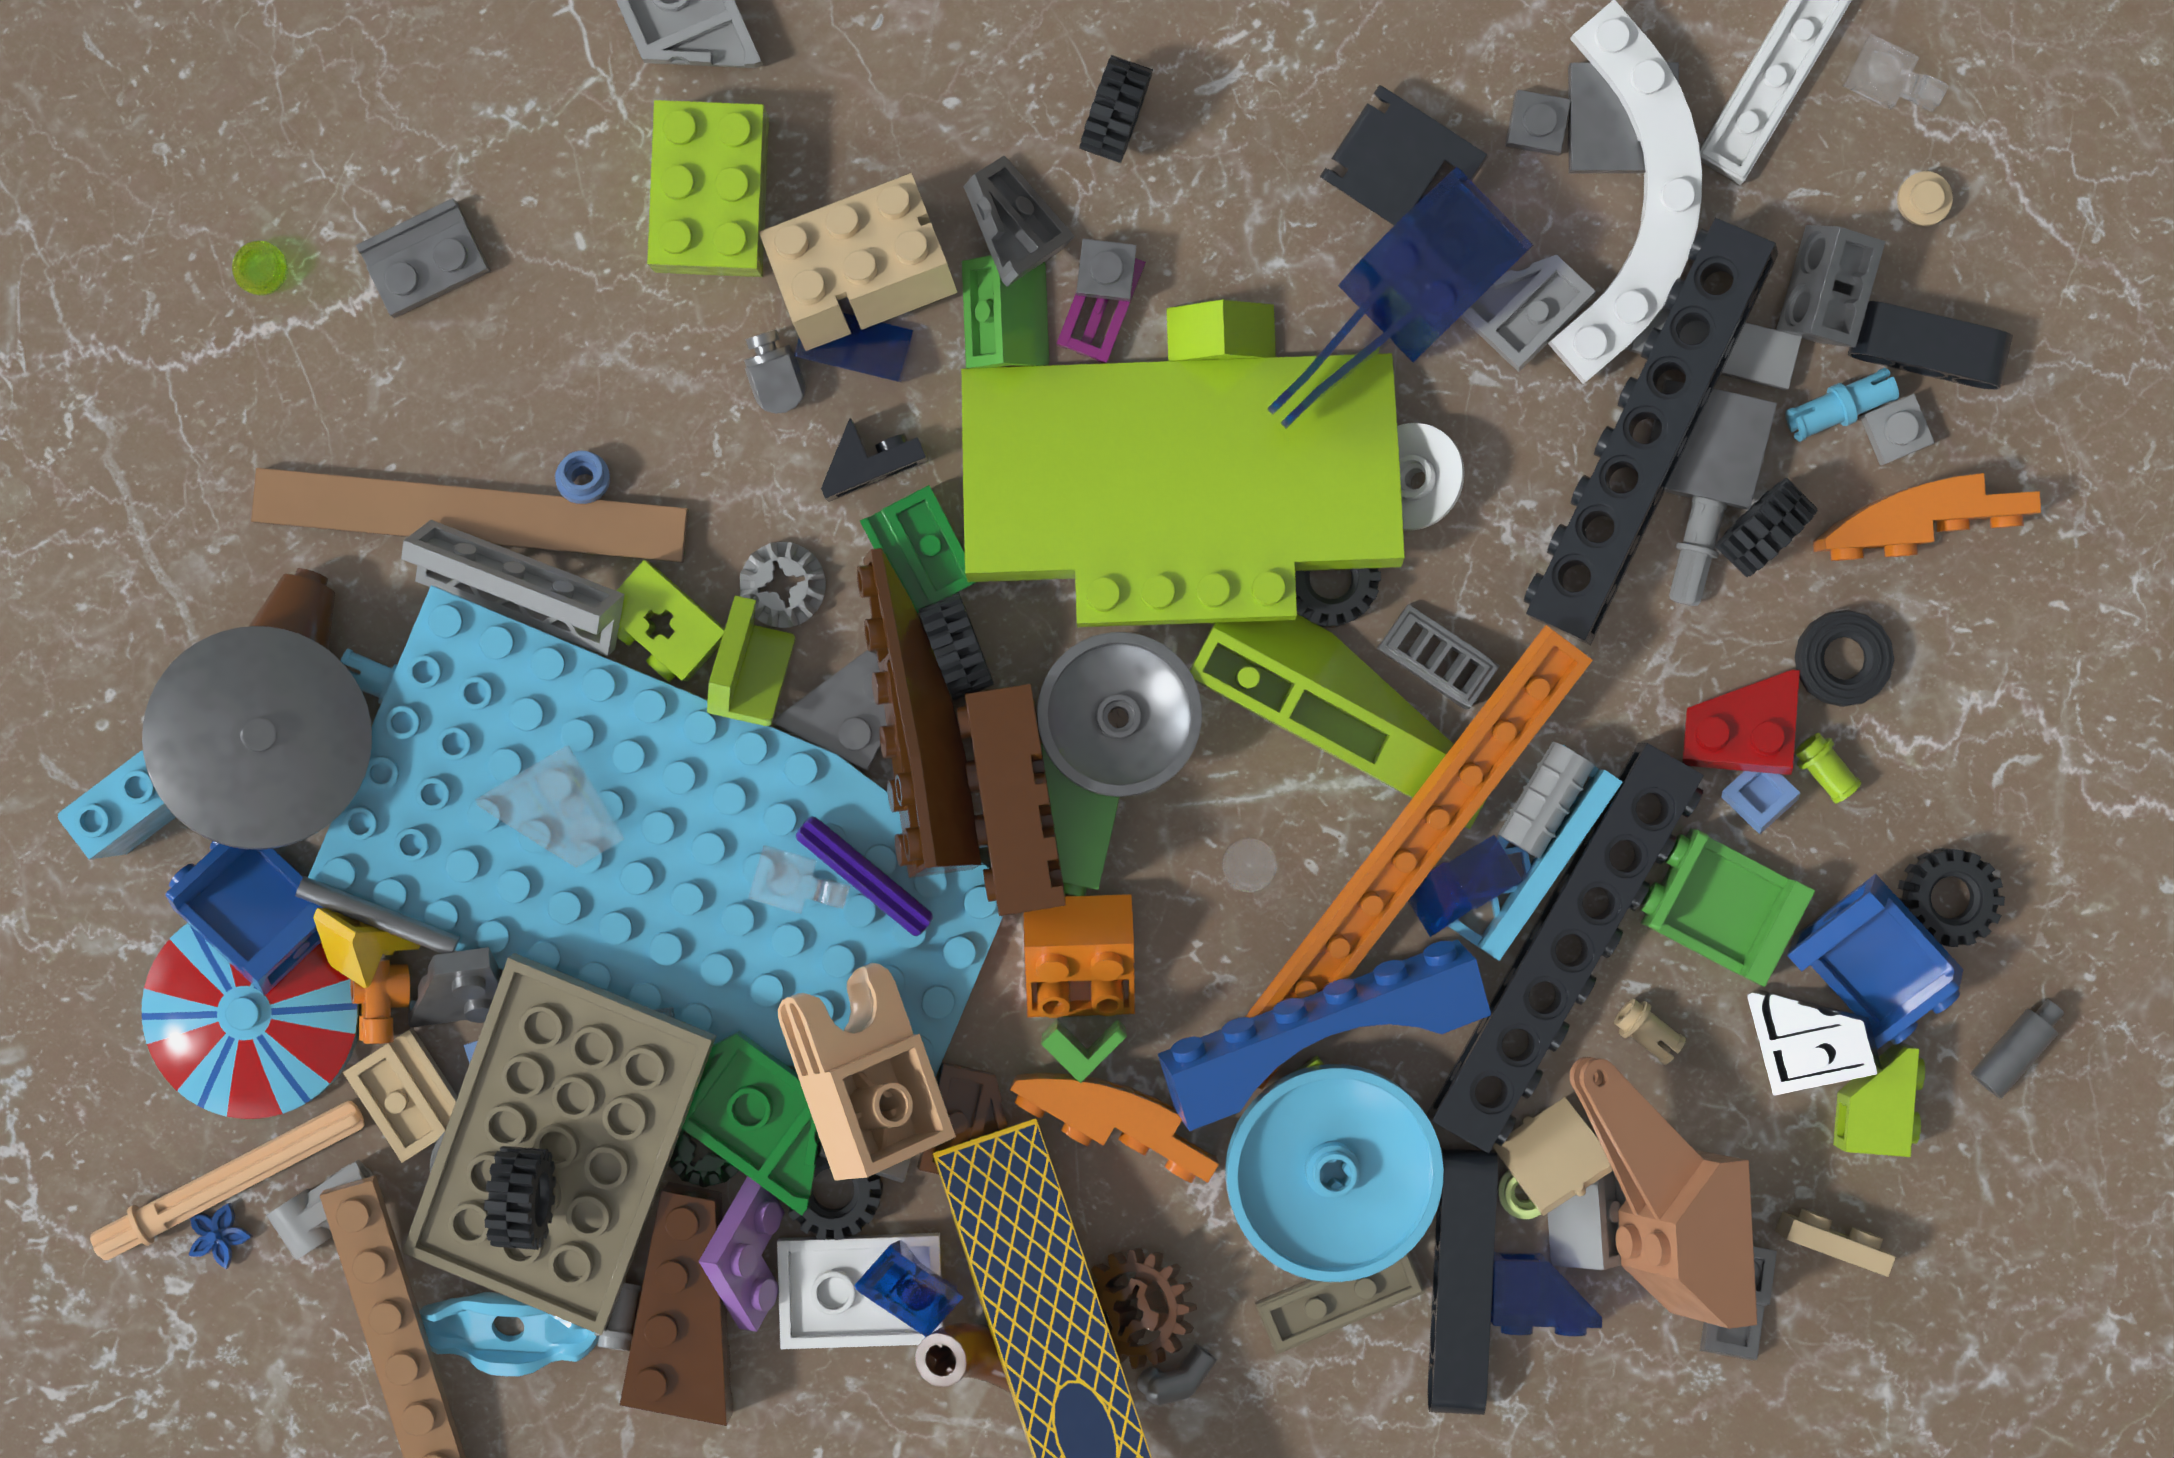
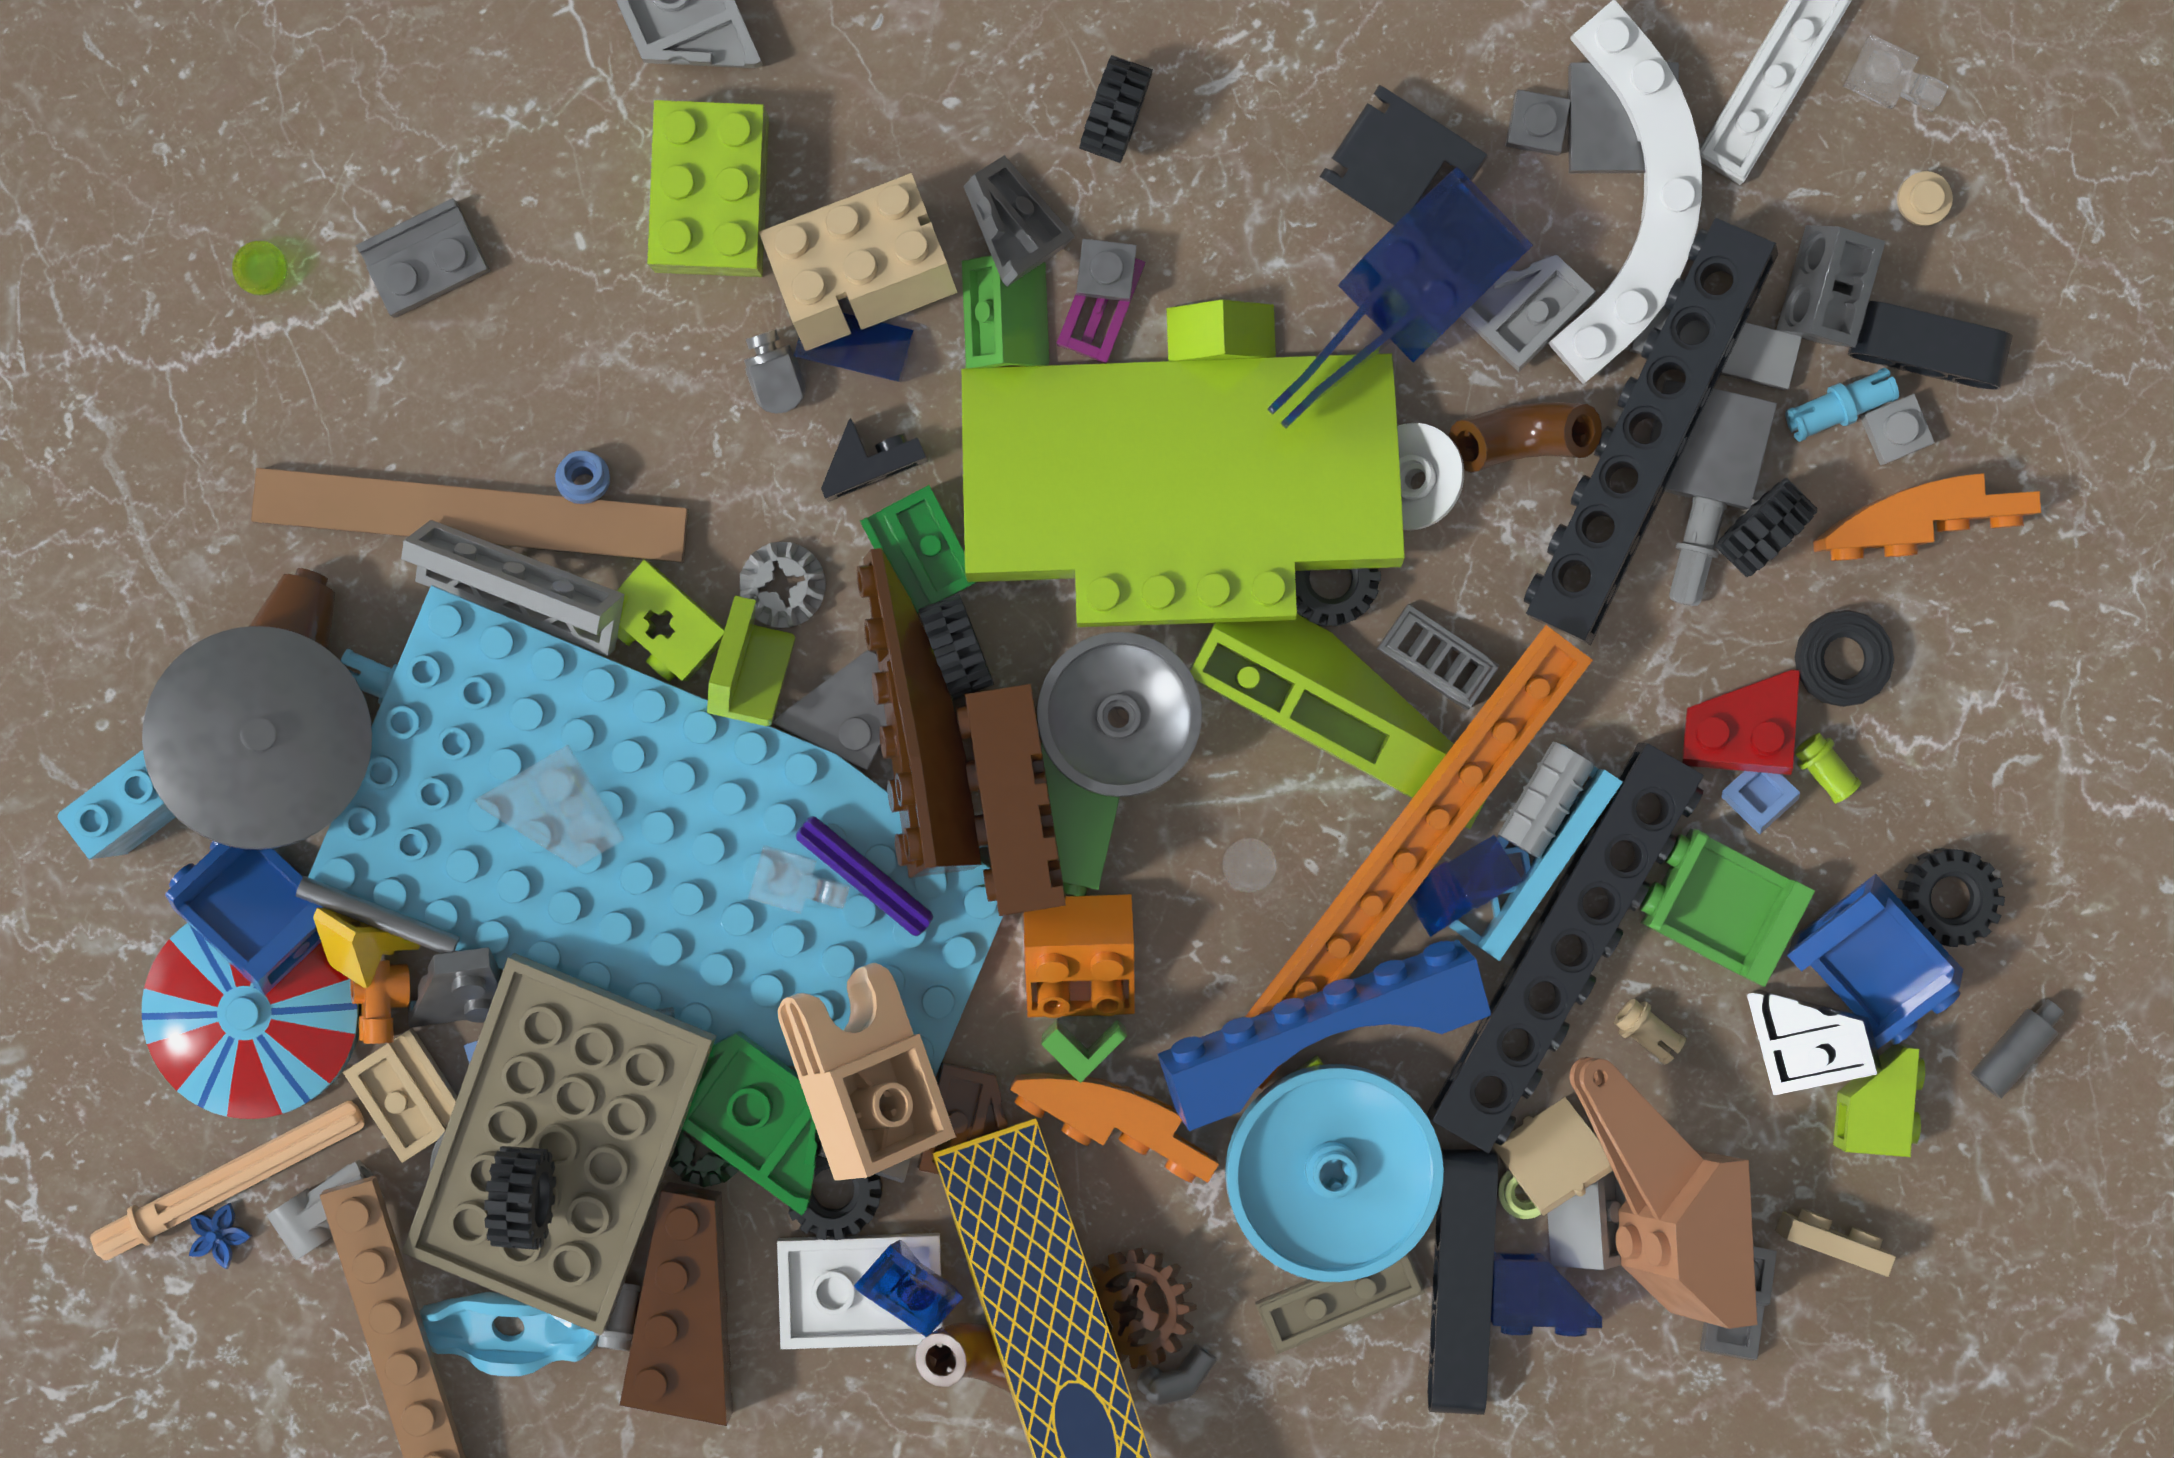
(735, 1257): medium lavender plate -> none
(1527, 432): none -> reddish brown cylinder

